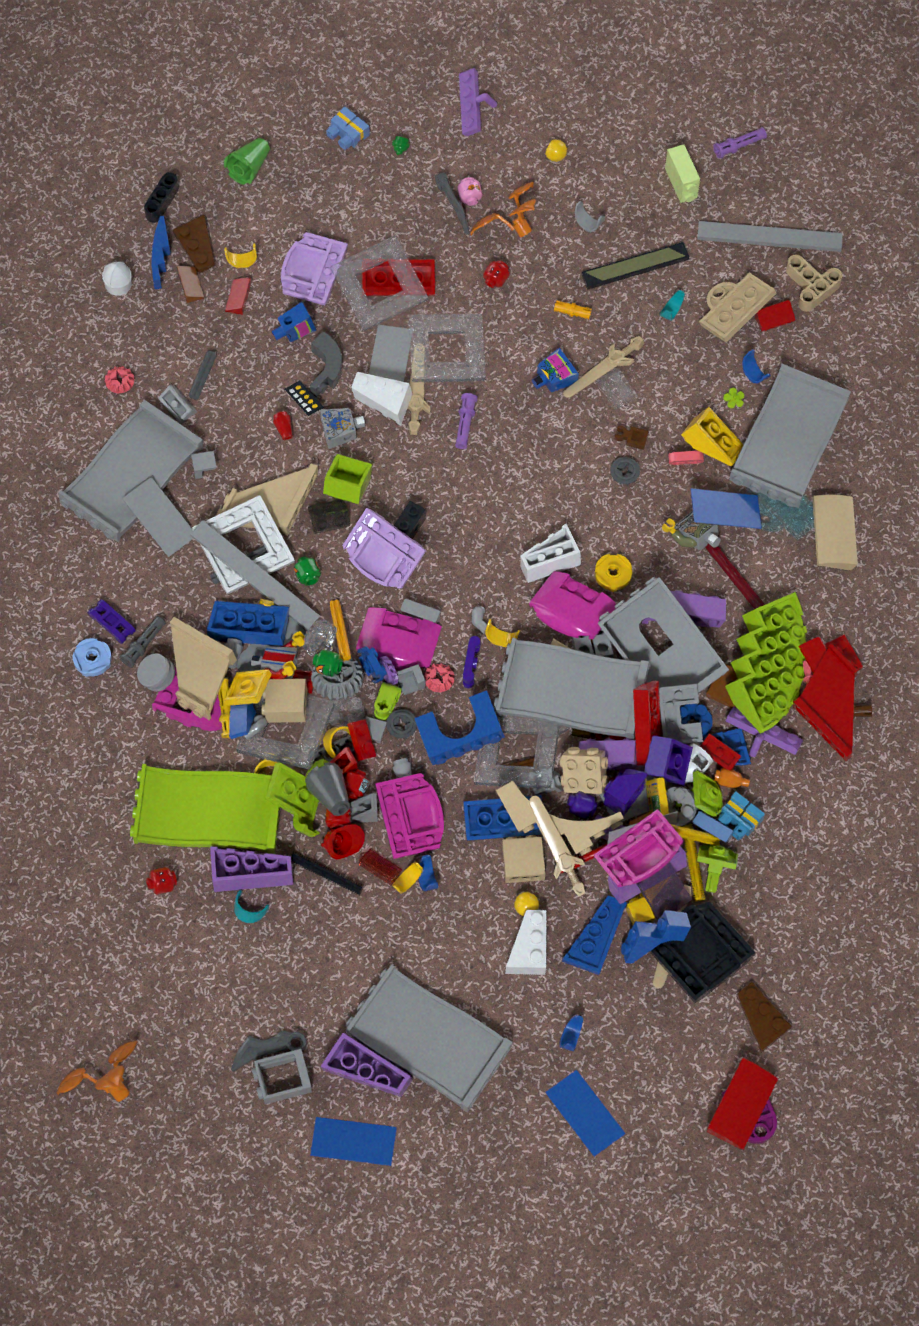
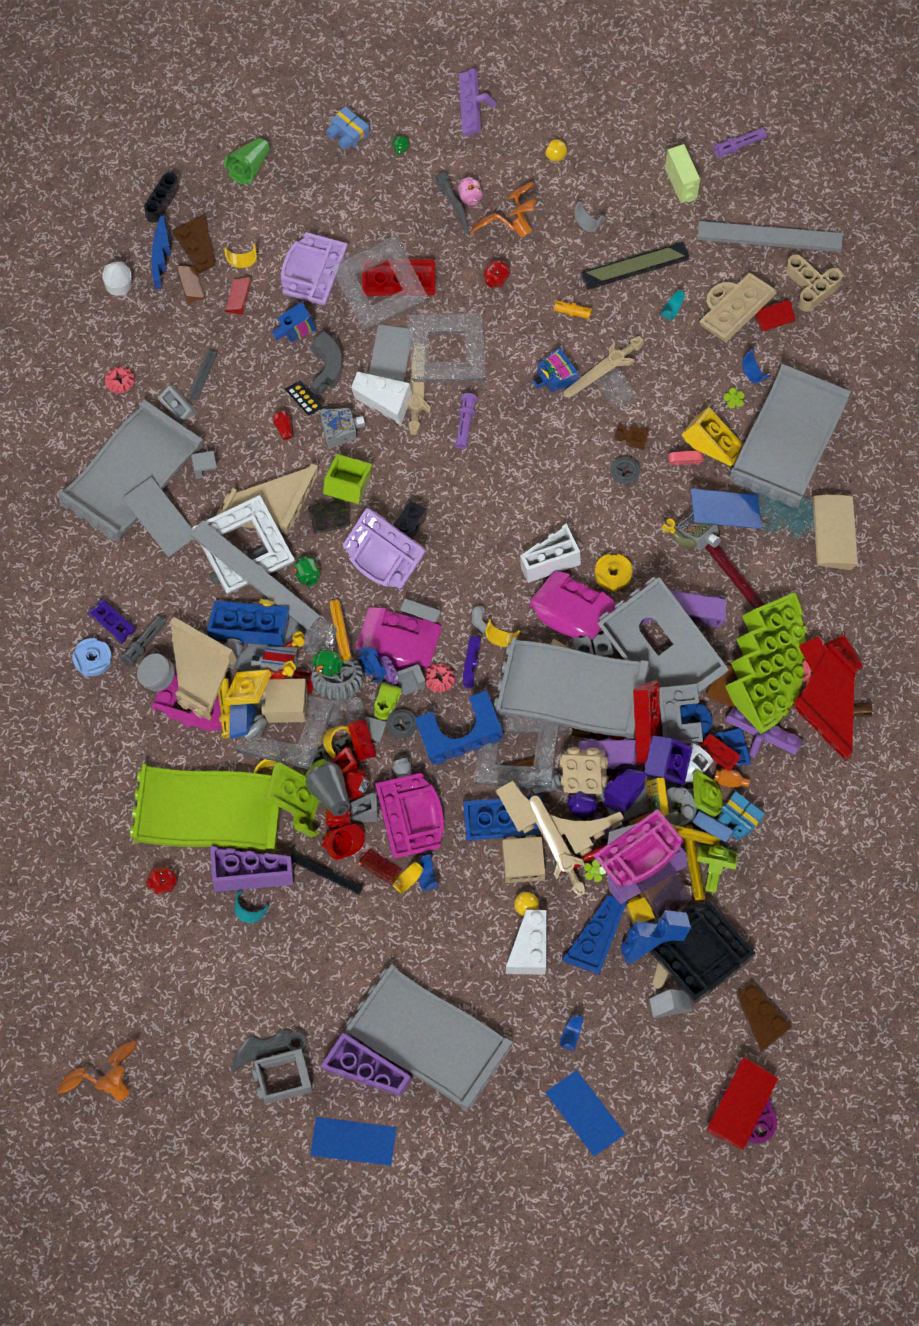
(594, 871): none -> lime plant
(670, 1003): none -> light grey slope

